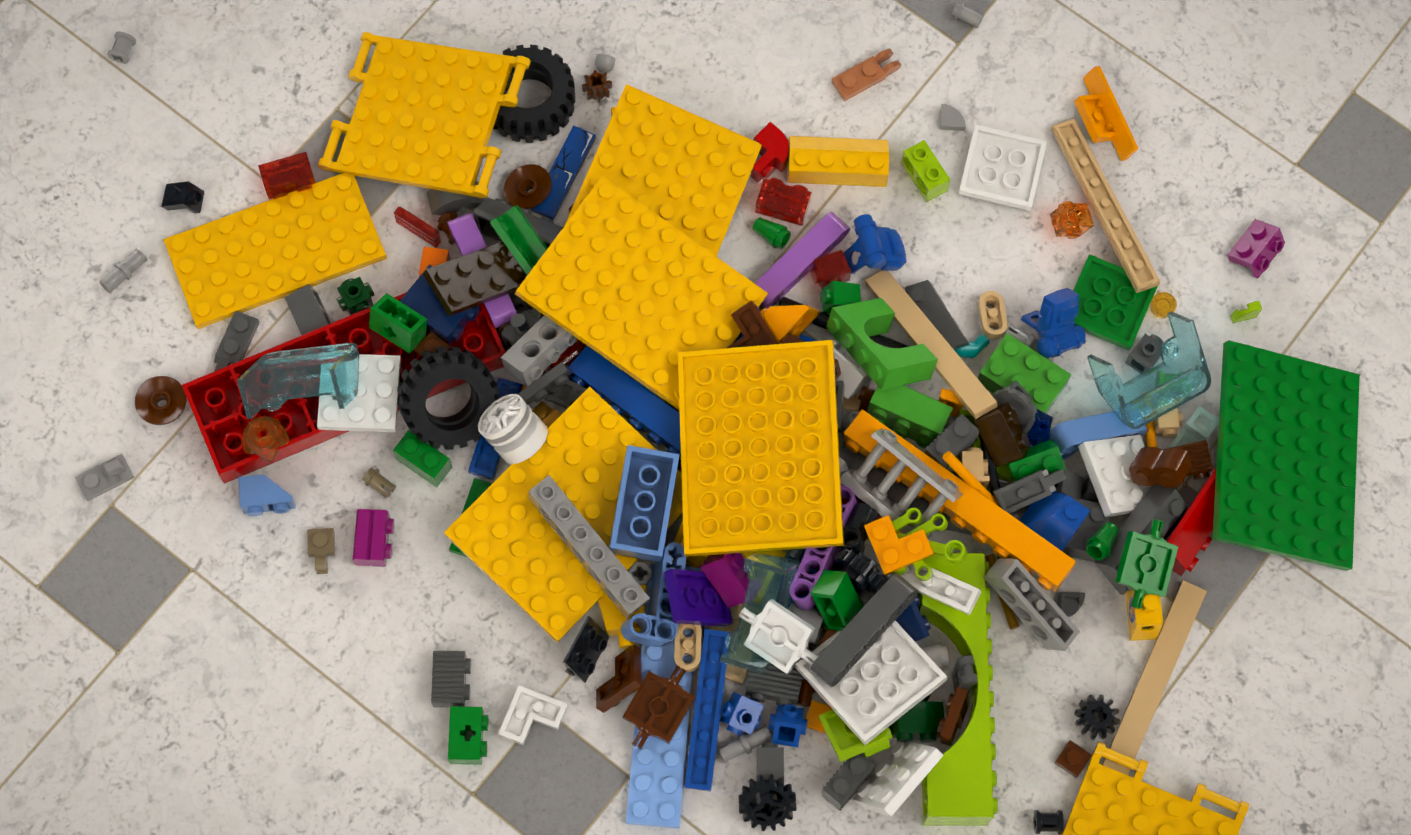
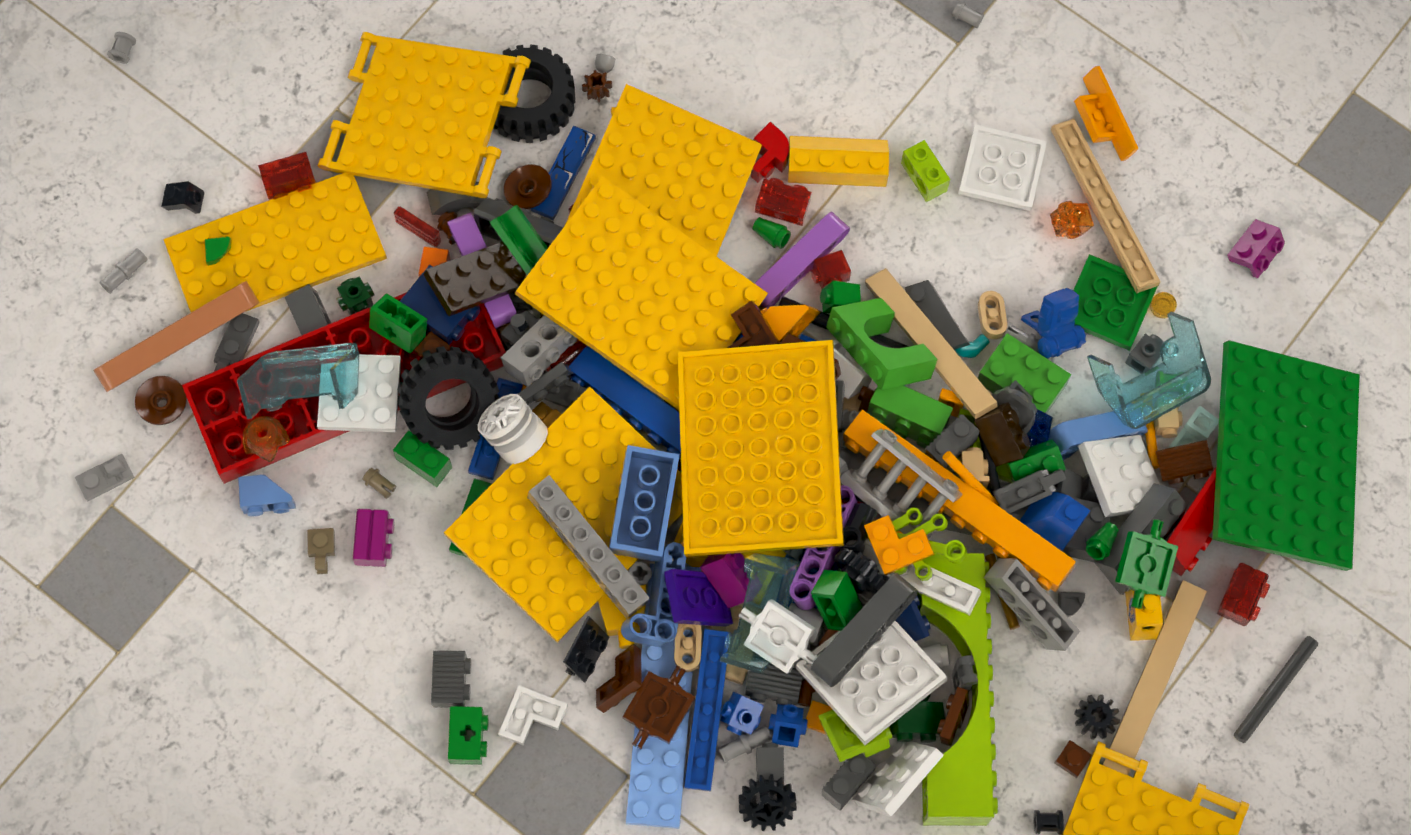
(176, 336): none -> nougat beam
(216, 249): none -> green tile
(864, 75): nougat hinge -> none
(877, 246): blue piece -> none
(951, 119): light grey tile -> none
(1160, 467): reddish brown brick -> none
(1243, 595): none -> clear red brick
(1252, 312): lime tile -> none
(1276, 689): none -> dark grey axle

